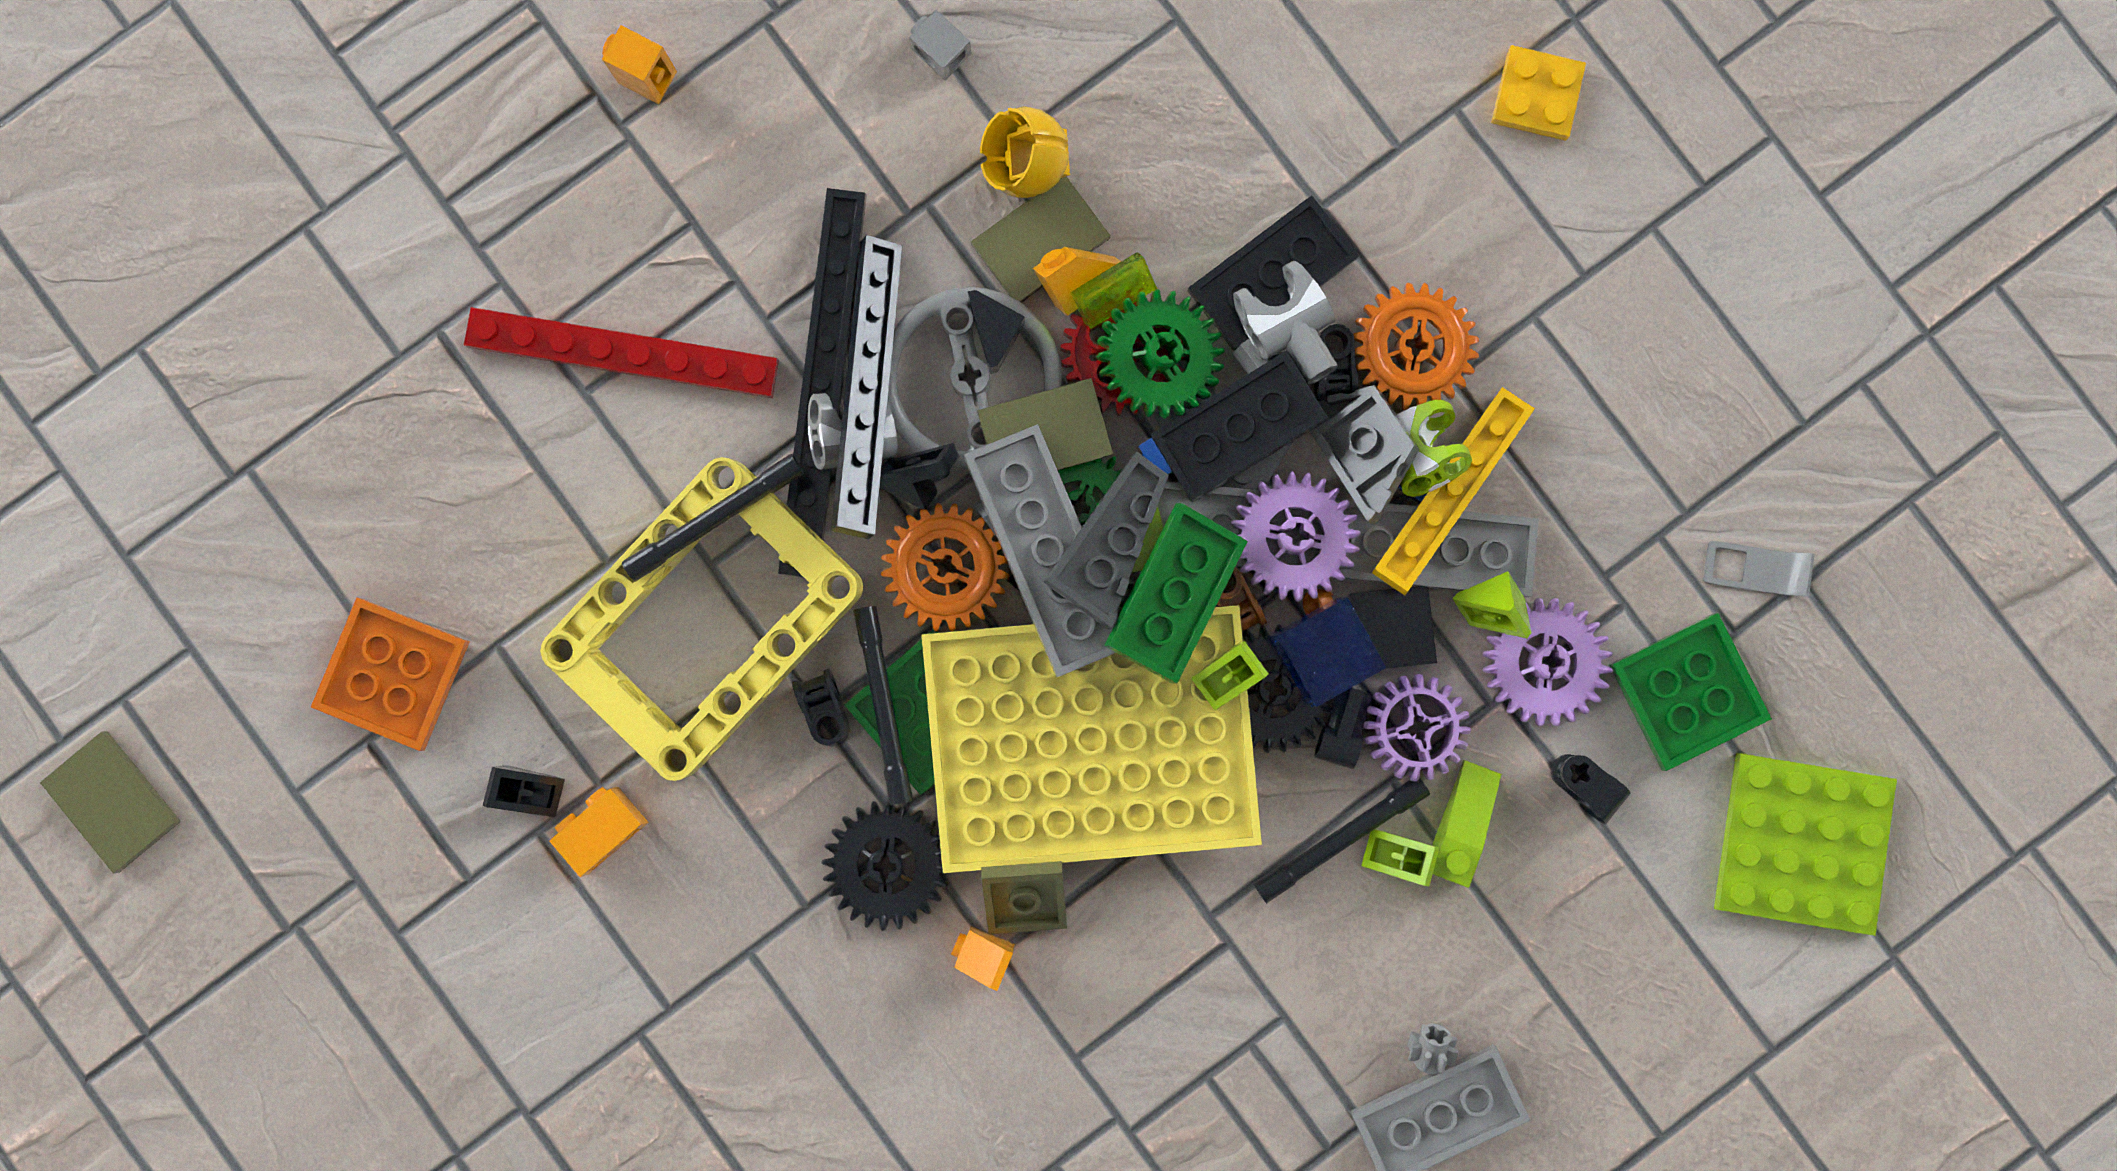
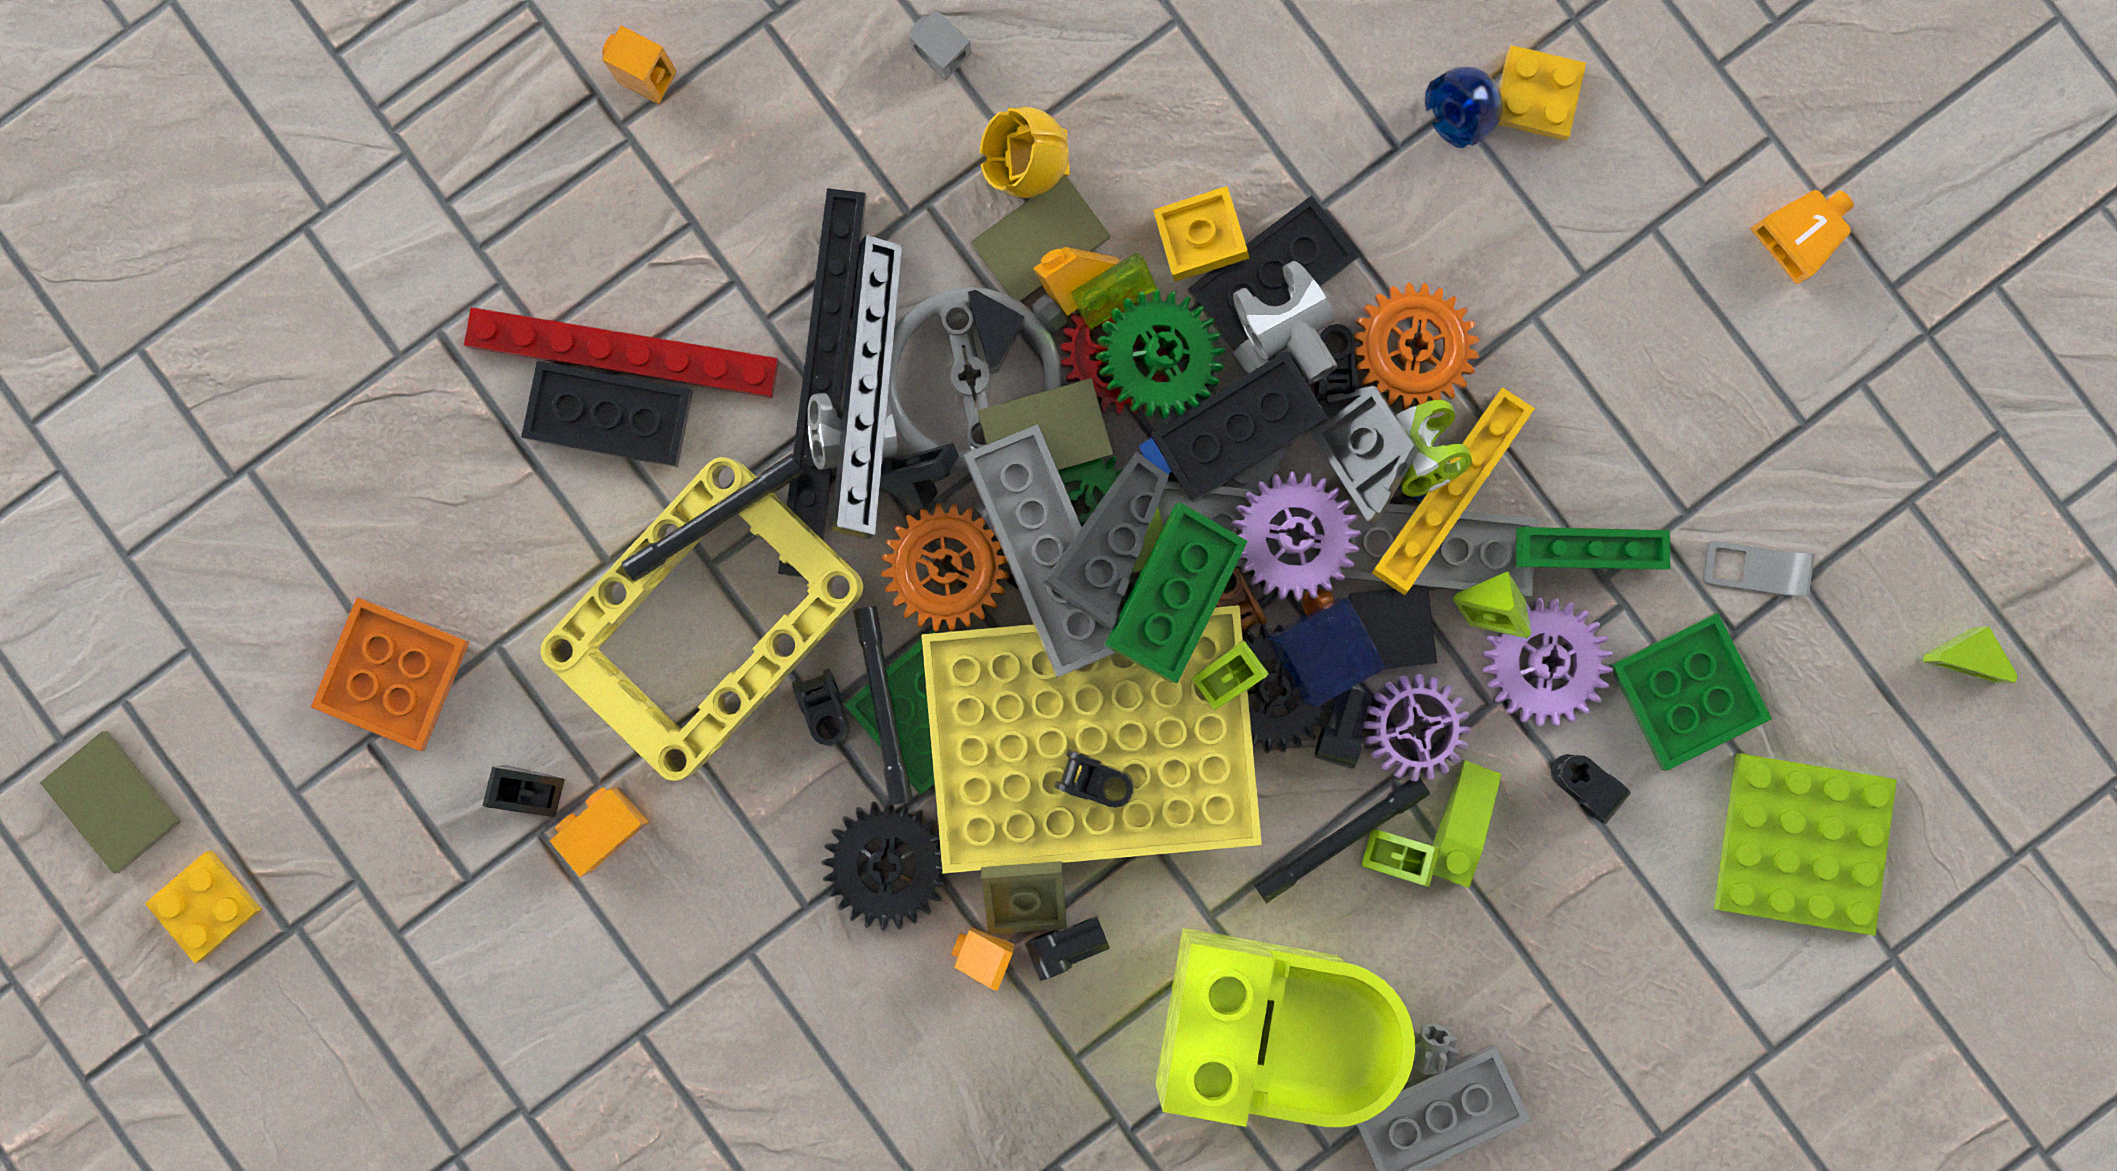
(203, 906): none -> yellow plate
(607, 414): none -> black plate
(1050, 314): none -> dark grey tile
(1057, 951): none -> black piece
(1092, 779): none -> black piece
(1201, 234): none -> yellow plate
(1330, 1042): none -> neon yellow piece
(1465, 105): none -> clear blue cylinder
(1592, 548): none -> green plate
(1805, 232): none -> light orange torso
(1974, 654): none -> lime slope

